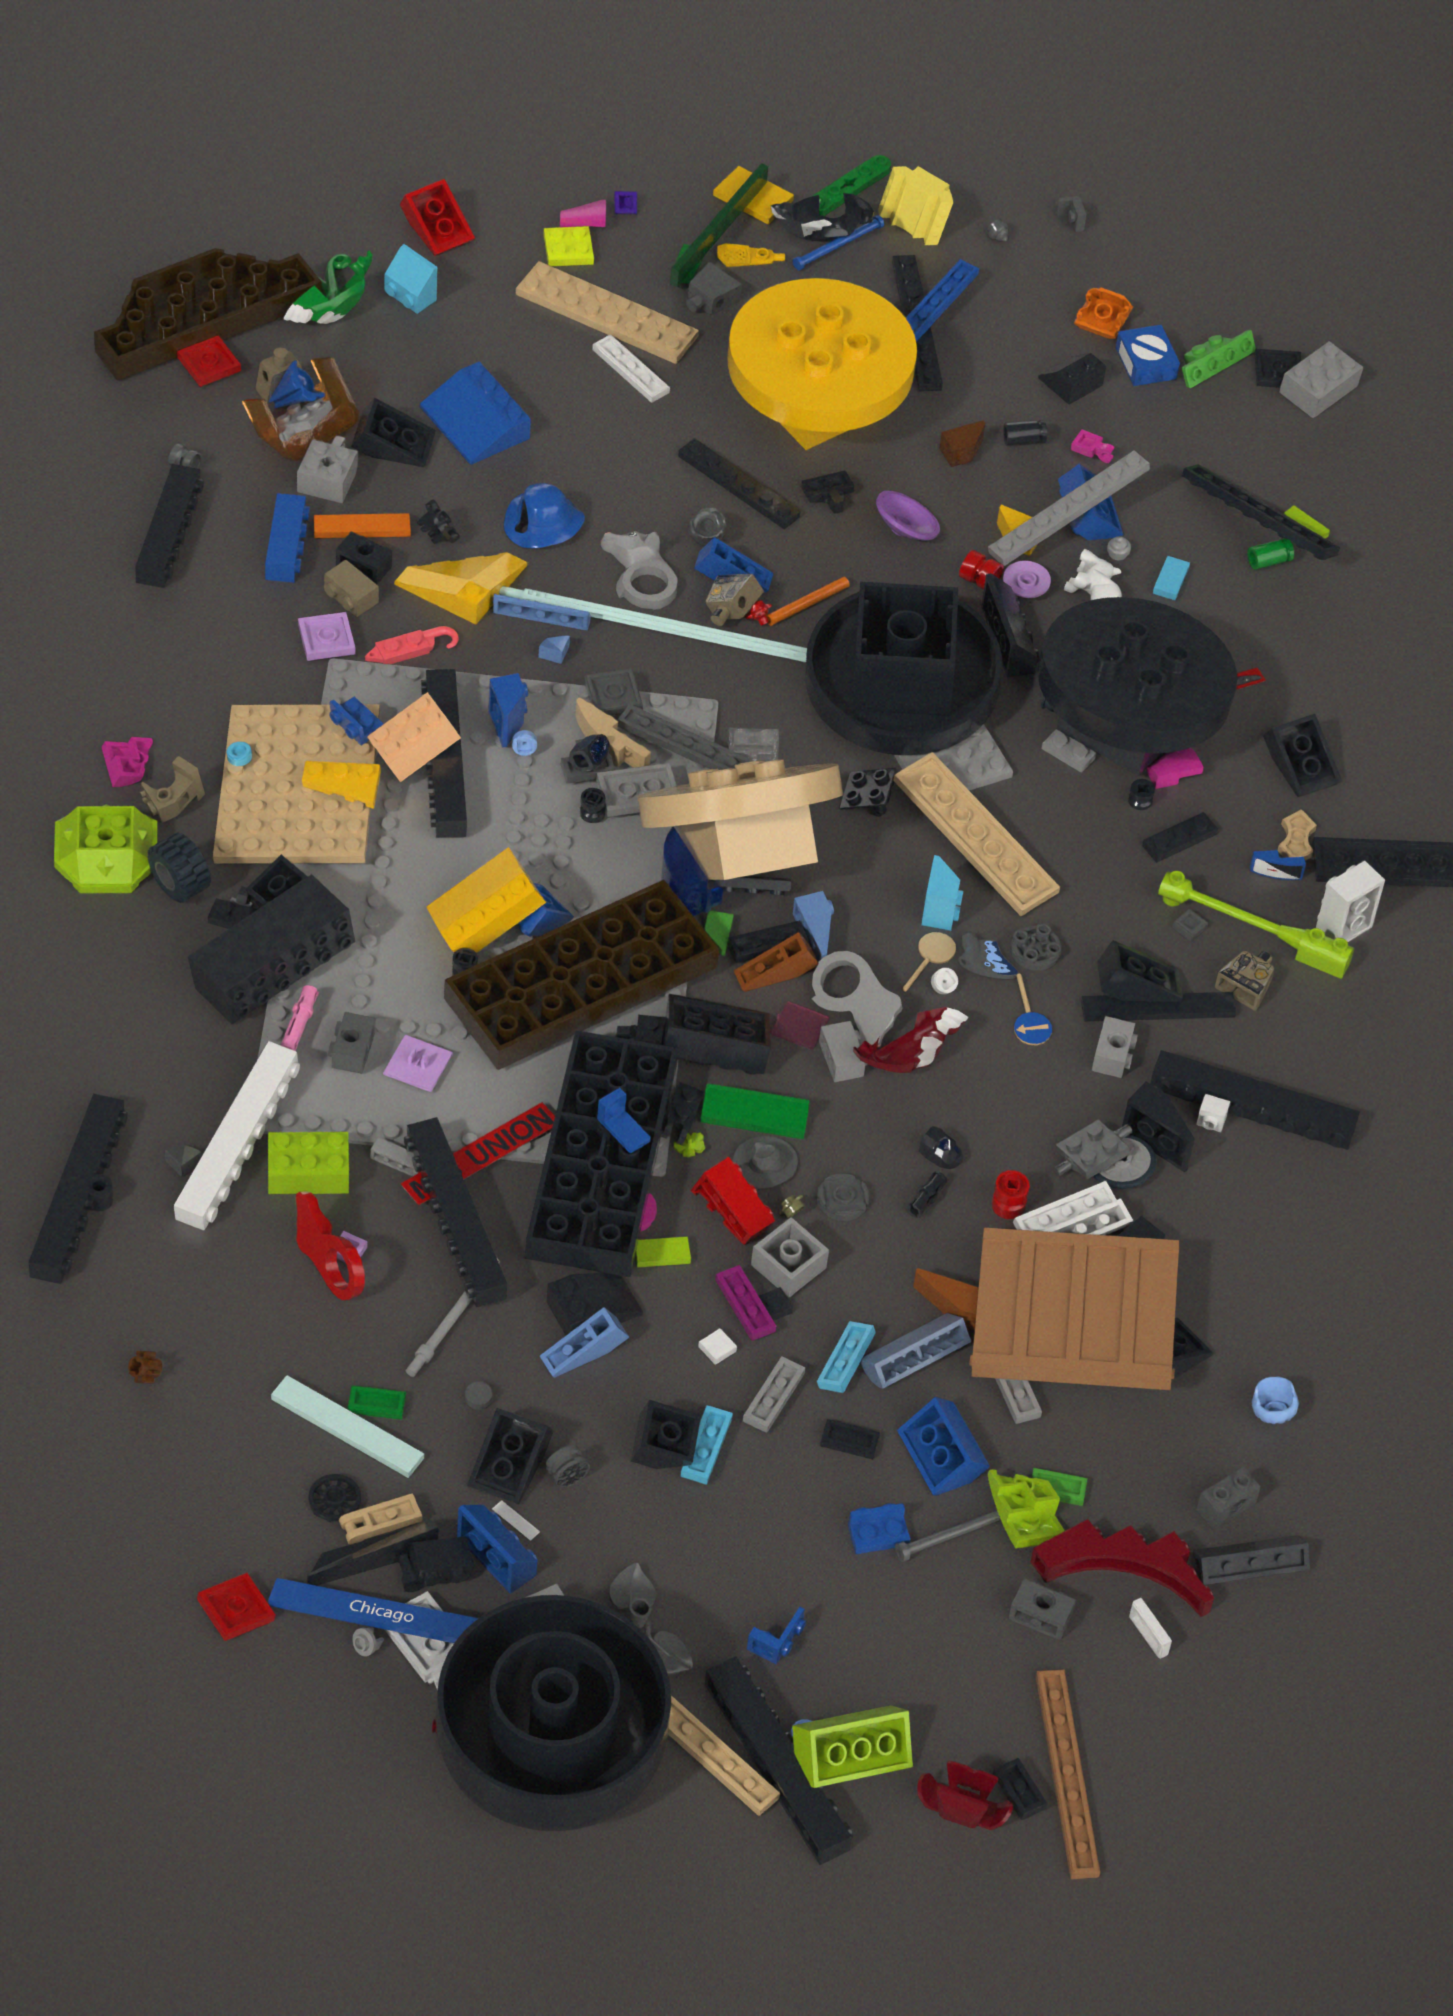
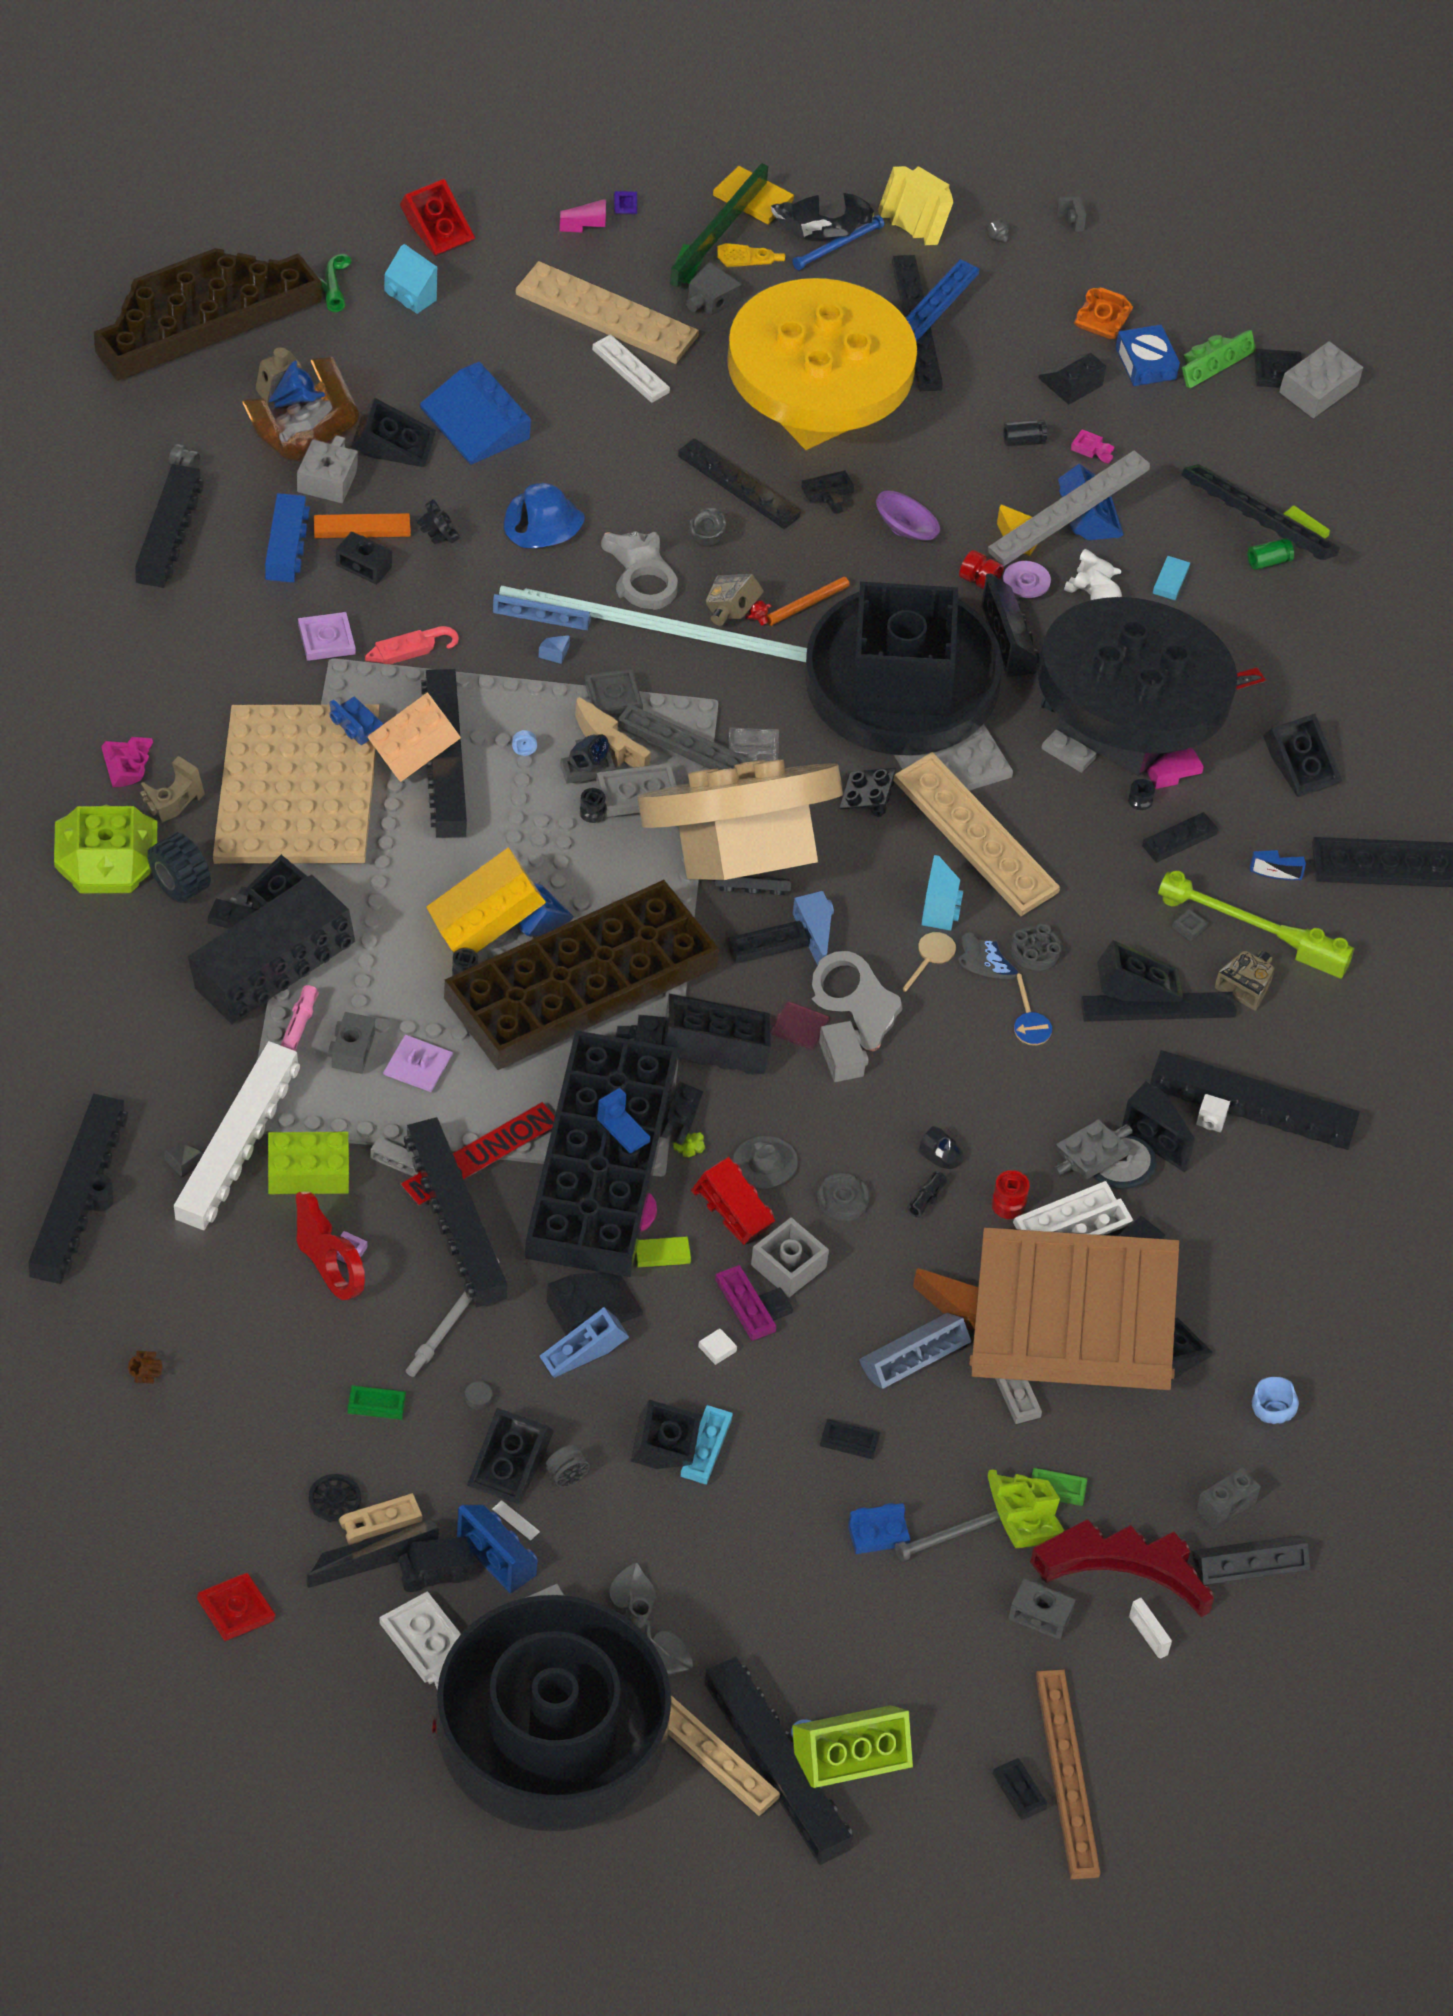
(209, 361): red plate -> none
(239, 753): medium azure tile -> none
(318, 308): green animal -> none
(347, 1426): light aqua tile -> none
(349, 780): yellow wing -> none
(351, 588): dark tan brick -> none
(365, 1641): light grey plate -> none
(368, 1611): blue tile -> none
(463, 585): yellow slope -> none
(507, 706): blue slope -> none
(568, 246): neon yellow plate -> none
(687, 877): clear blue piece -> none
(718, 928): bright green tile -> none
(720, 559): blue slope -> none
(755, 1111): green panel -> none
(772, 1649): blue bracket -> none
(774, 1394): light grey plate -> none
(777, 964): dark orange slope -> none
(792, 1206): olive plate -> none
(846, 1357): medium azure plate -> none
(860, 177): green piece -> none
(917, 1047): dark red animal -> none
(943, 1447): blue slope -> none
(944, 981): white tile -> none
(962, 443): reddish brown slope -> none
(963, 1805): dark red piece -> none
(1113, 1047): light grey brick -> none
(1119, 548): light grey plate -> none
(1298, 829): tan tile -> none
(1350, 902): white brick -> none

